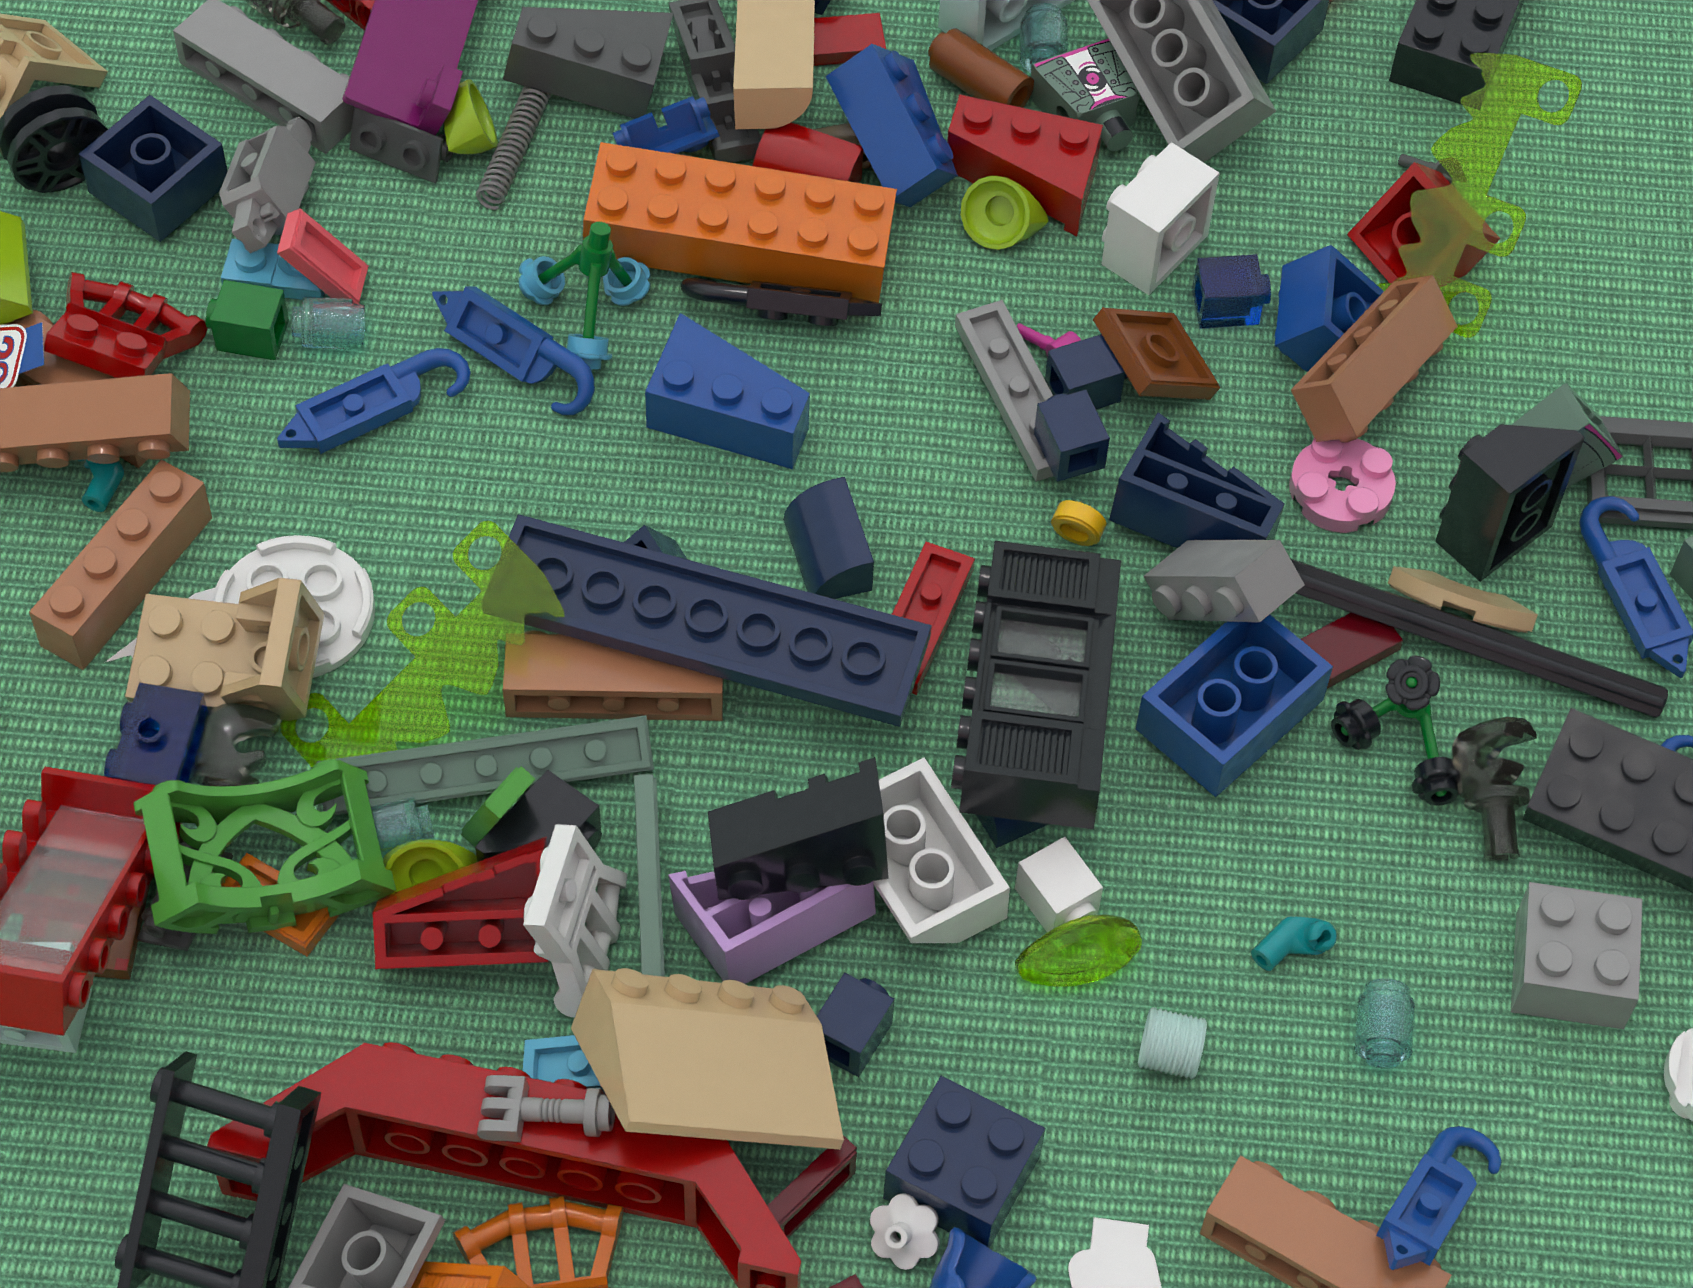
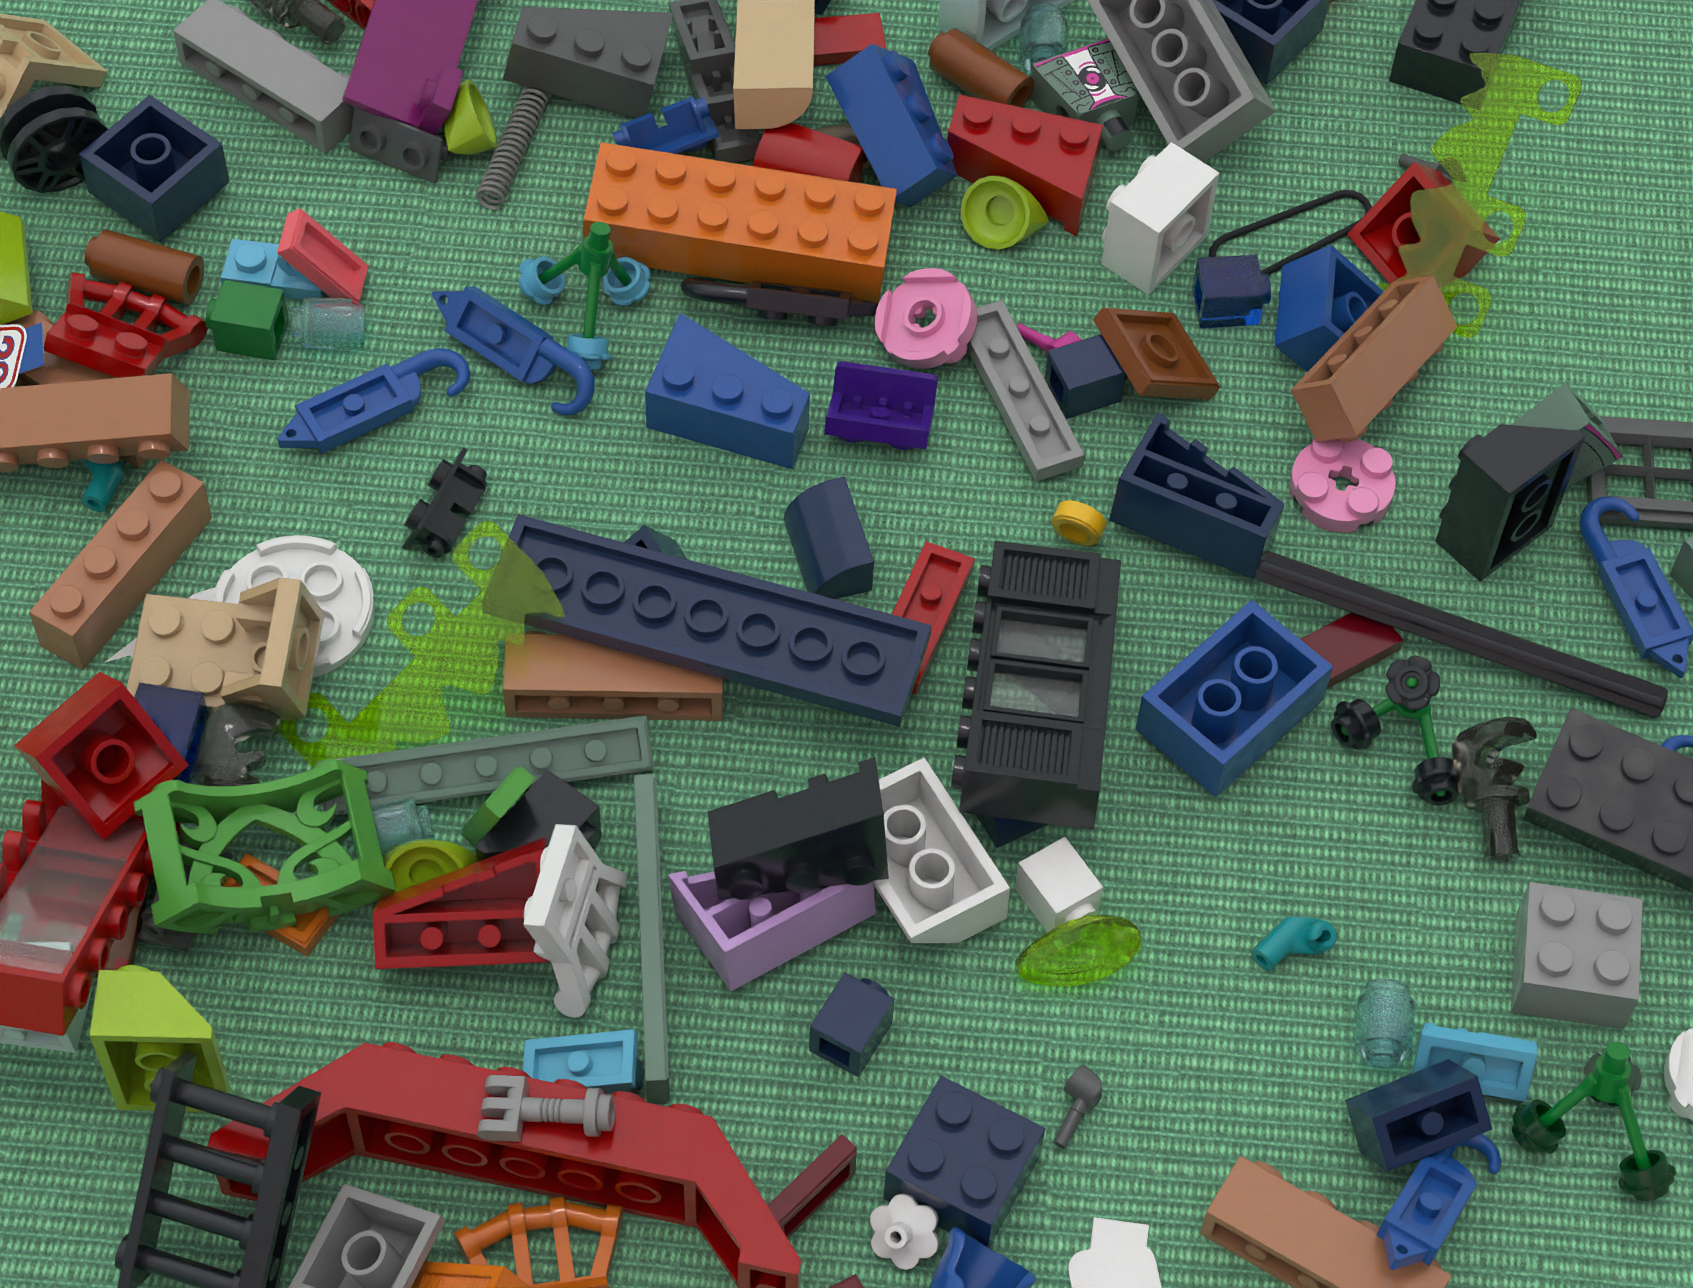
(101, 753): none -> red slope
(145, 266): none -> dark orange brick
(146, 1026): none -> lime slope
(267, 182): light grey hinge -> none
(433, 521): none -> black hinge
(709, 1059): tan slope -> none
(881, 405): none -> dark purple bracket
(940, 341): none -> bright pink plate
(1071, 435): dark blue brick -> none
(1087, 1091): none -> dark grey hand
(1172, 1043): light aqua piece -> none
(1223, 580): light grey brick -> none
(1293, 211): none -> black piece
(1418, 1114): none -> dark blue brick
(1440, 591): tan tile -> none
(1499, 1061): none -> medium azure plate
(1610, 1080): none -> plant

